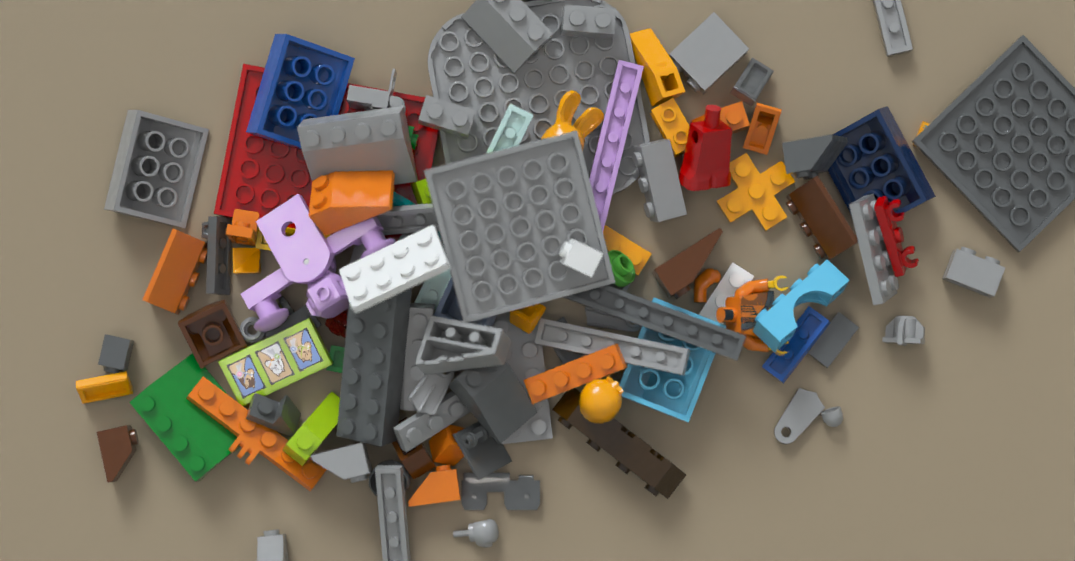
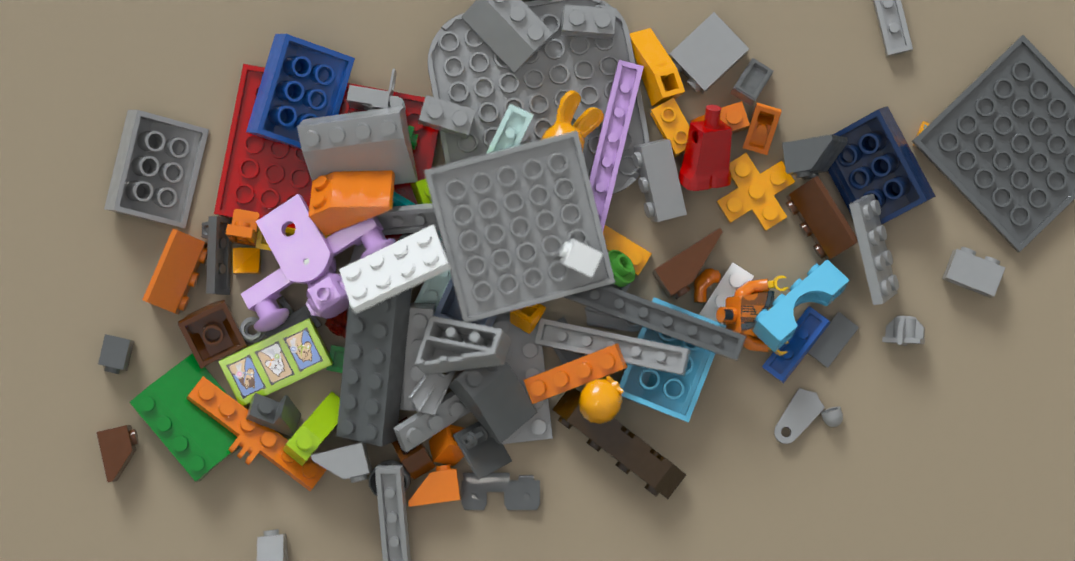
(104, 387): light orange tile -> none
(481, 532): light grey piece -> none
(893, 235): red plate -> none

